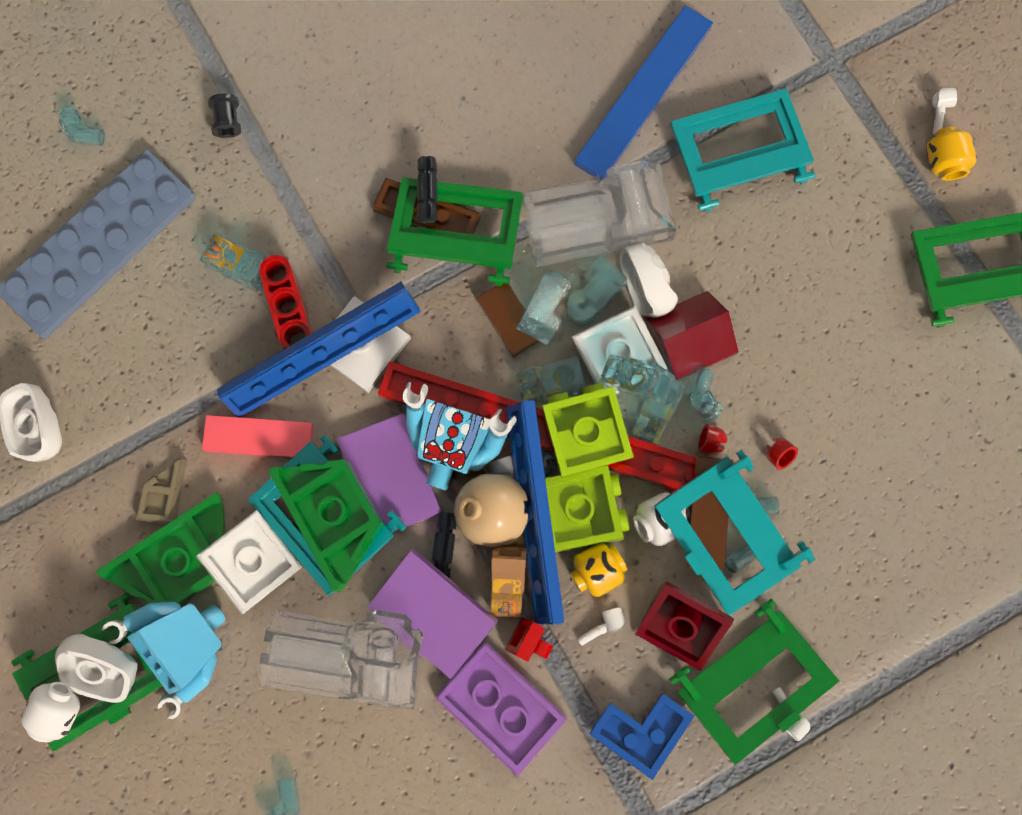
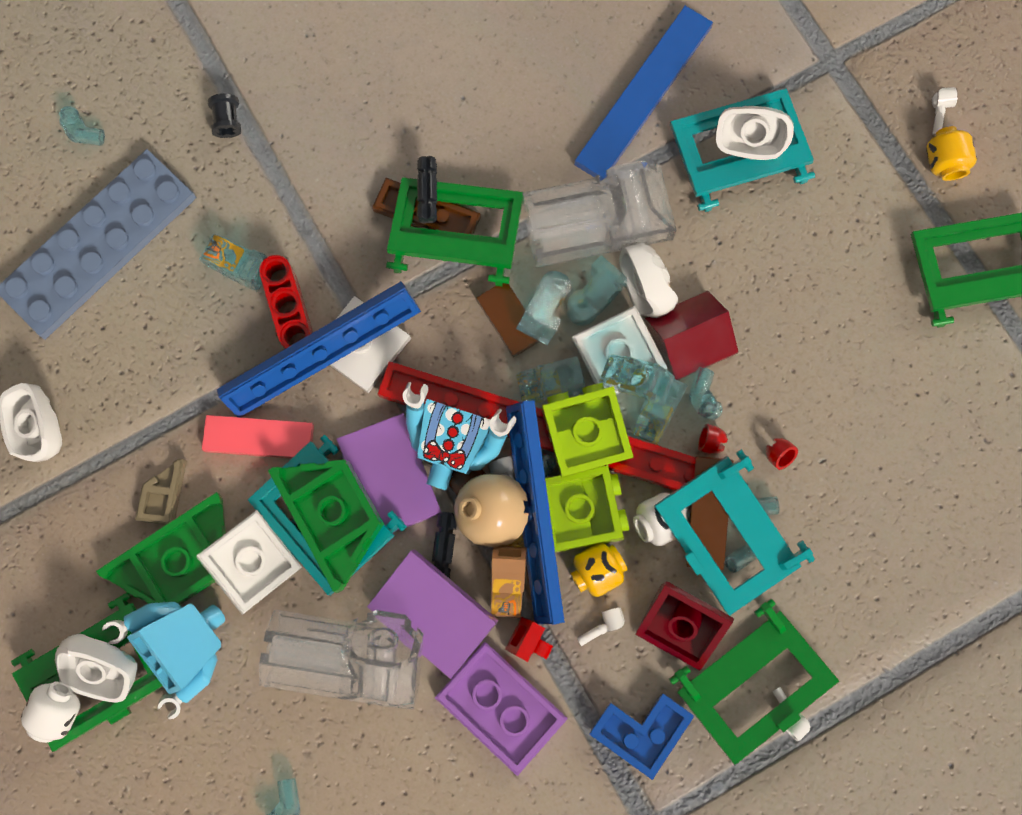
(754, 132): none -> white piece

